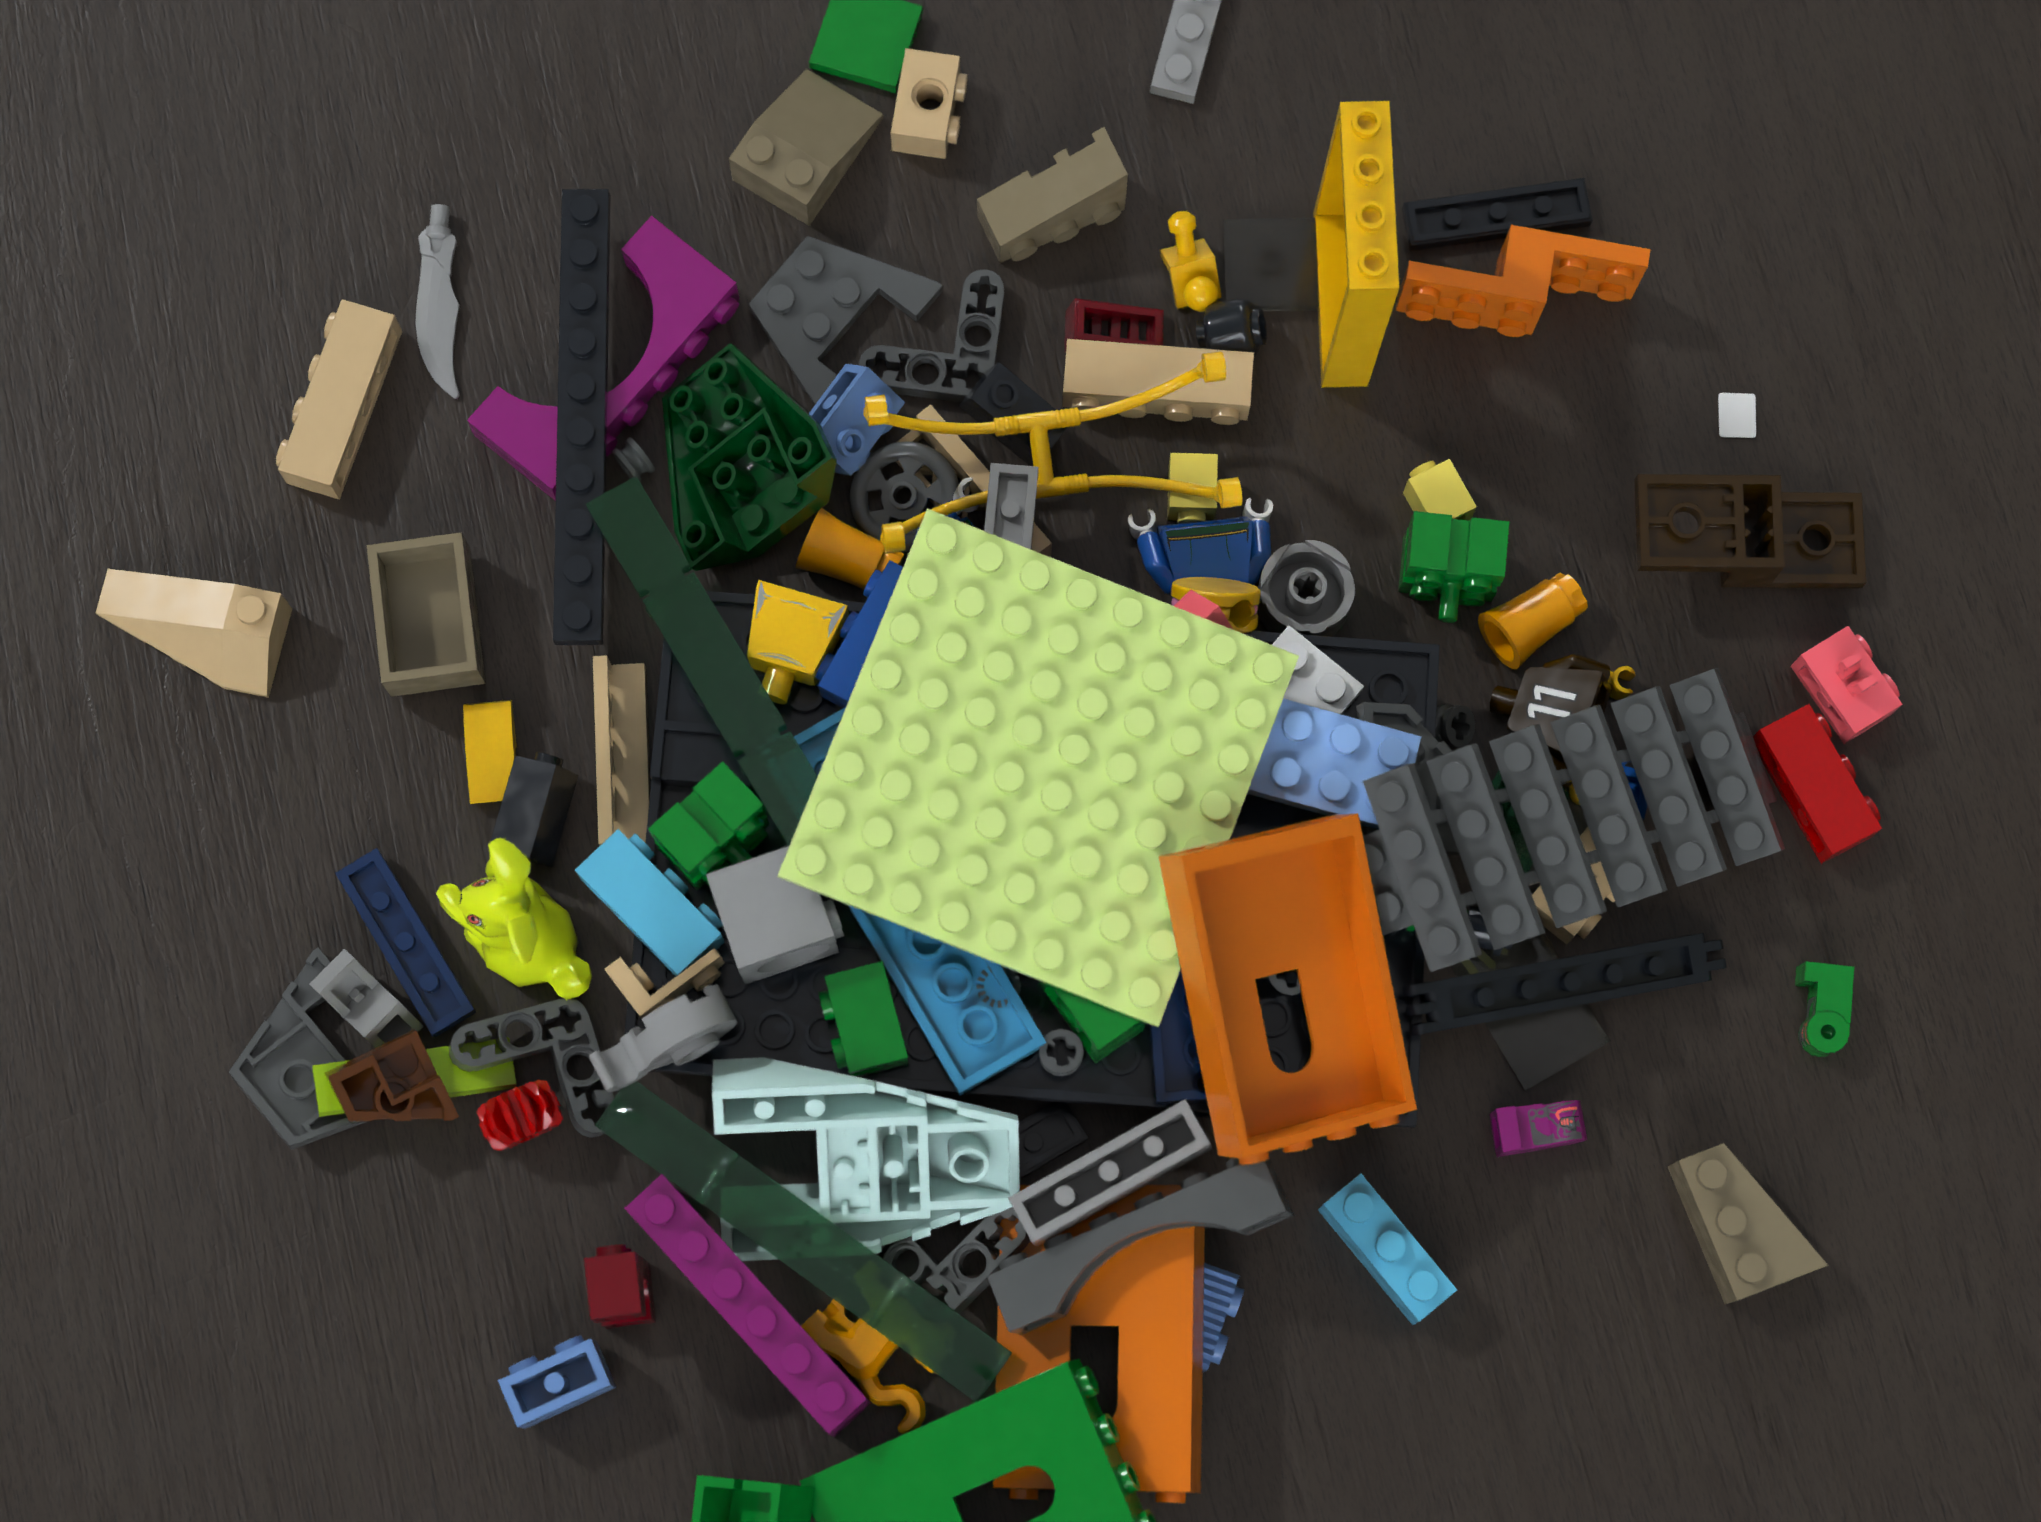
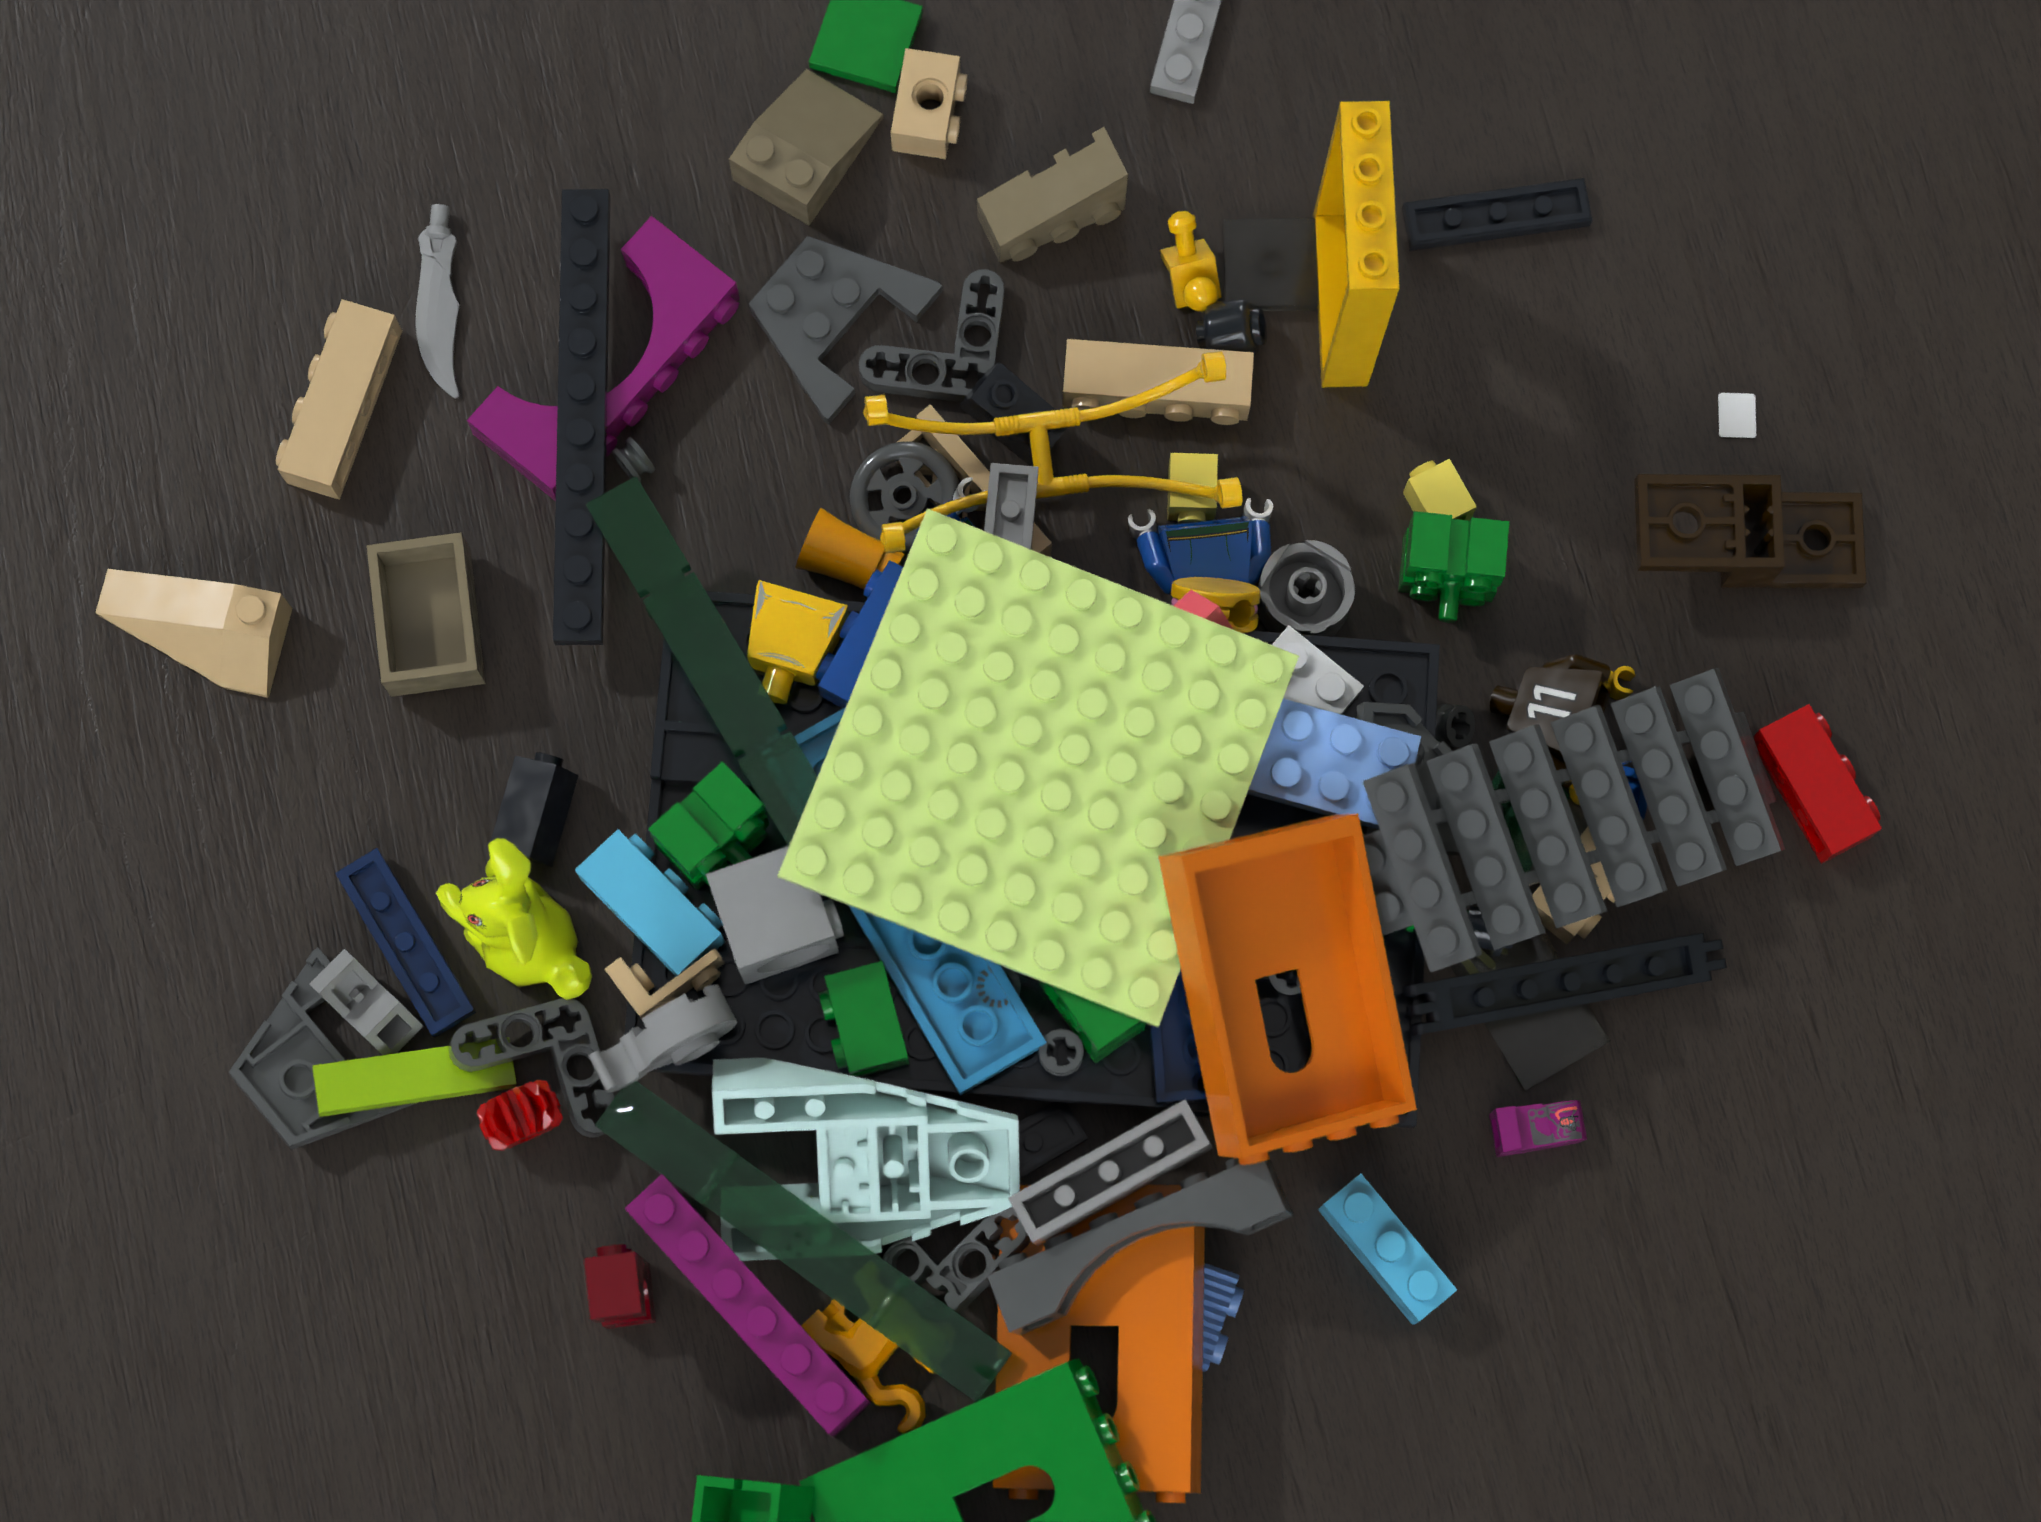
(392, 1084): reddish brown slope -> none
(489, 749): yellow slope -> none
(556, 1383): medium blue brick -> none
(621, 748): tan fence -> none
(740, 461): dark green wedge -> none
(842, 415): medium blue brick -> none
(1097, 311): dark red slope -> none
(1520, 287): orange bracket -> none
(1531, 619): light orange plant -> none
(1740, 1226): dark tan wedge -> none
(1828, 1006): green leg -> none
(1847, 684): coral brick -> none

